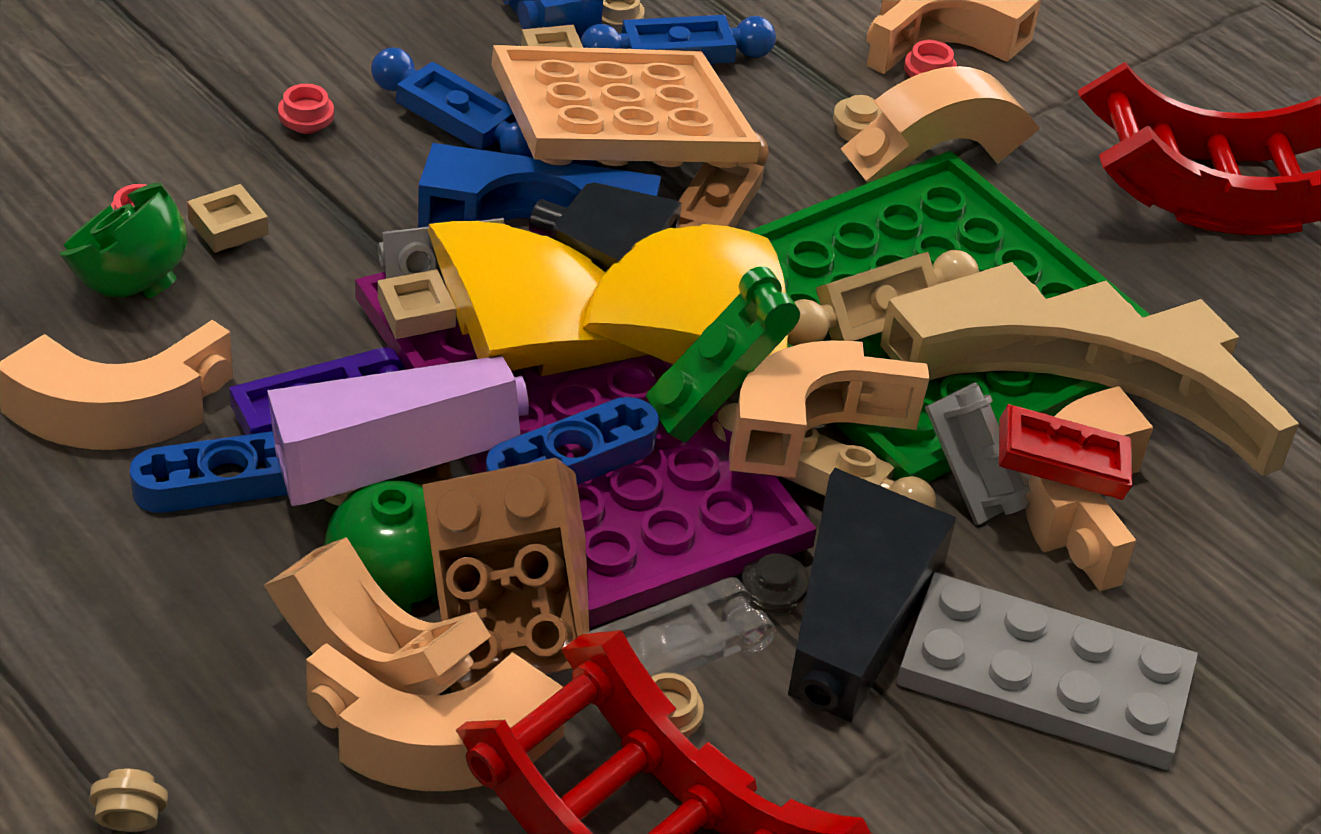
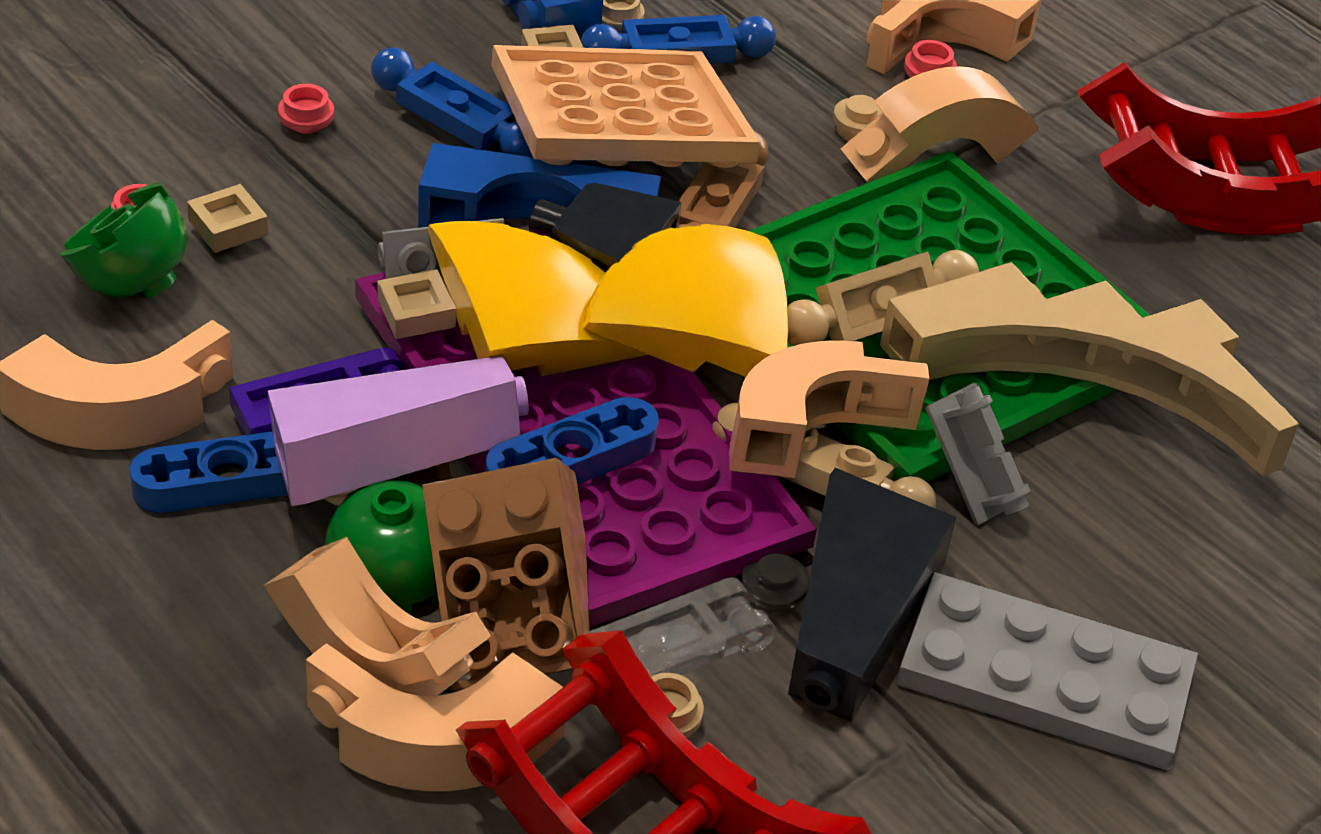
(128, 800): tan plate -> none
(724, 354): green plate -> none
(1065, 452): red plate -> none
(1081, 518): light nougat arch -> none

